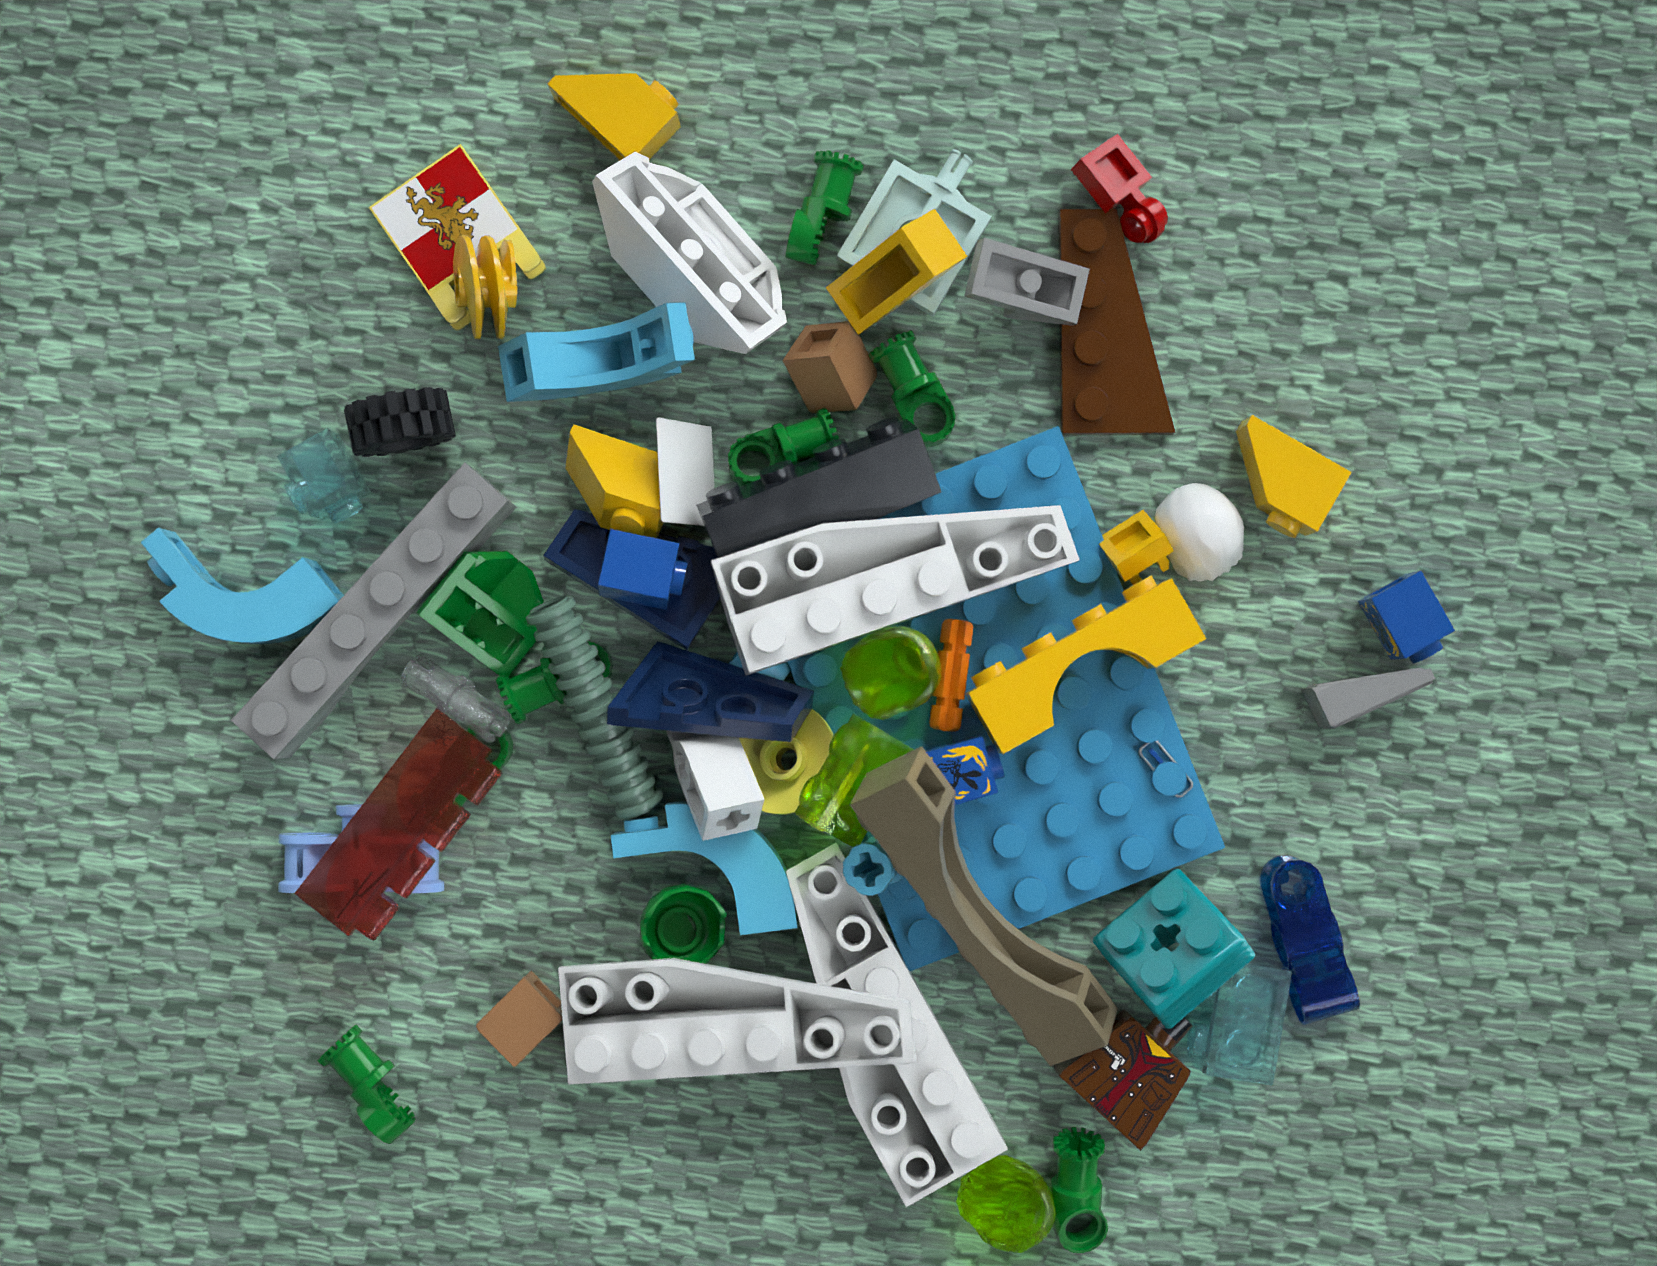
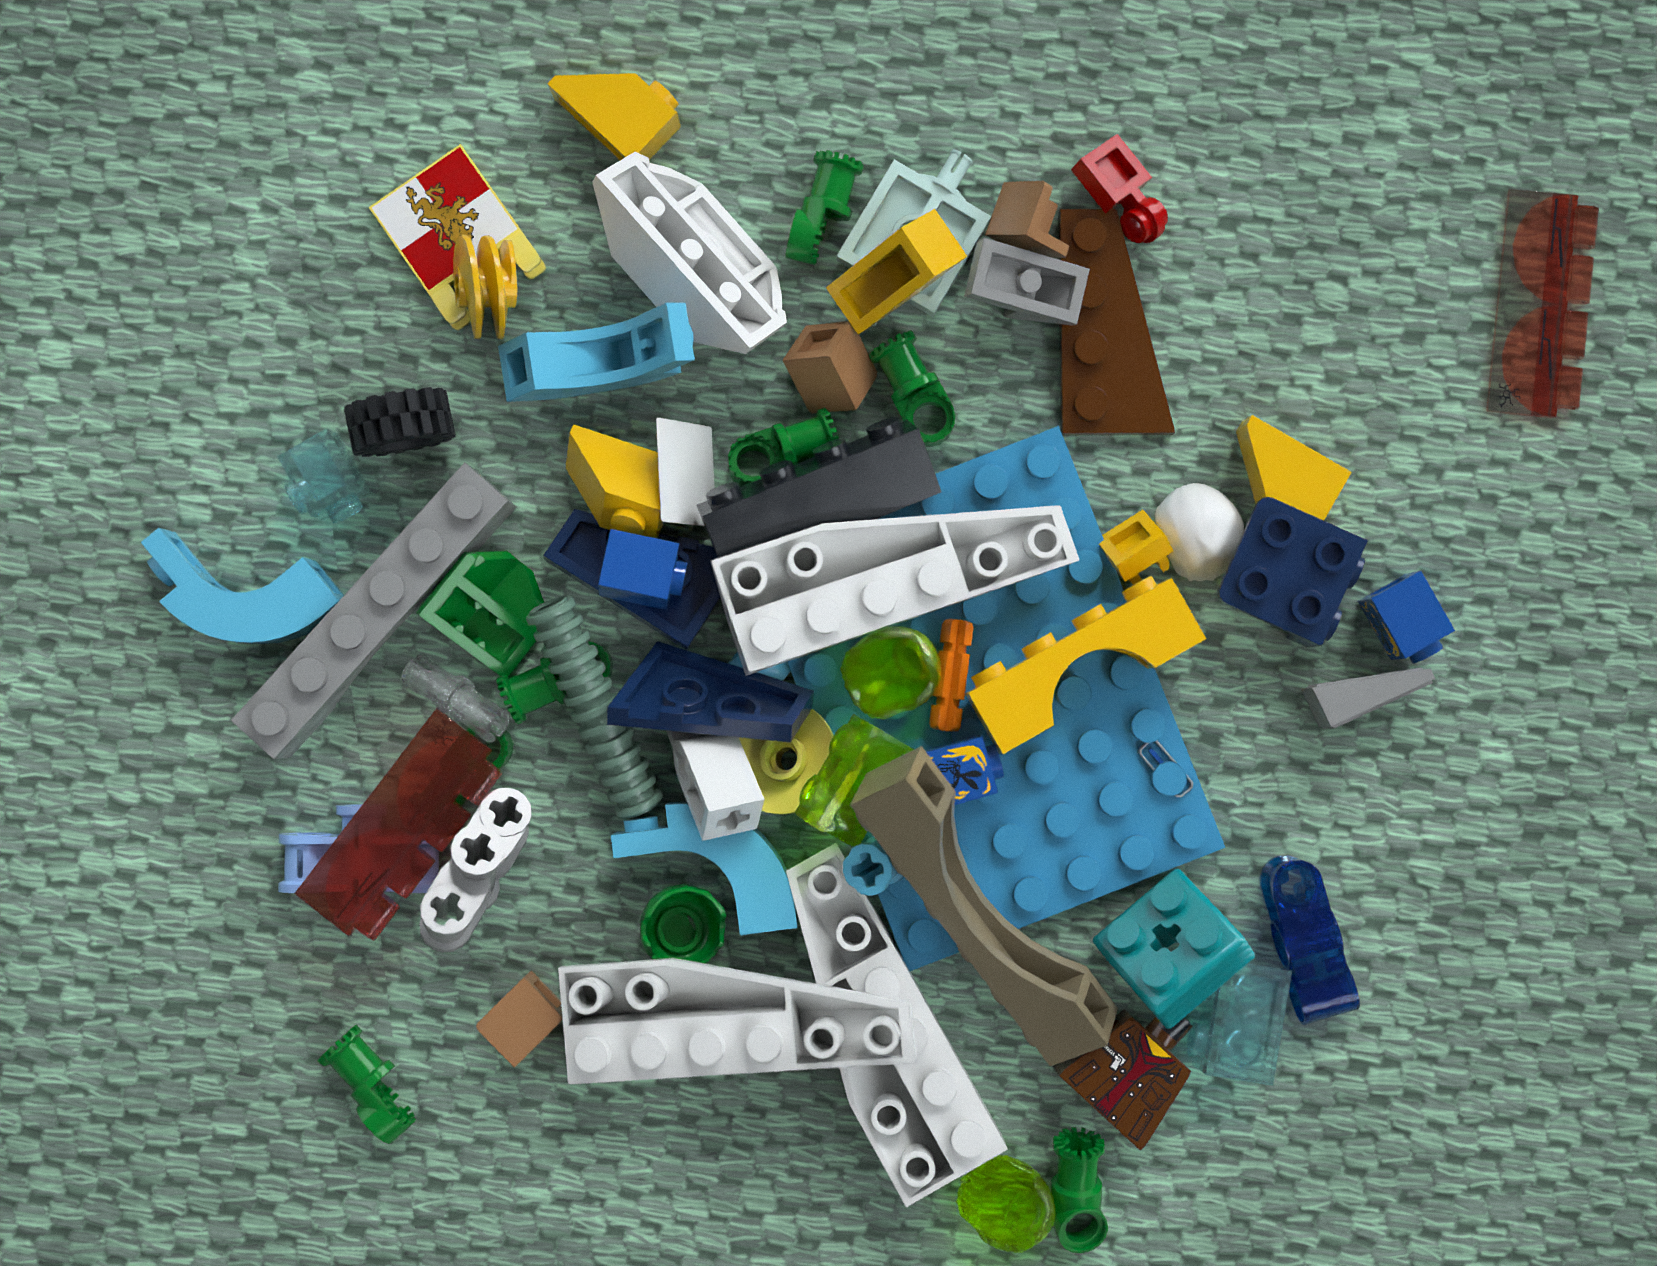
(478, 860): none -> light grey axle
(1025, 217): none -> medium nougat panel
(1292, 571): none -> dark blue bracket
(1532, 303): none -> clear red windscreen

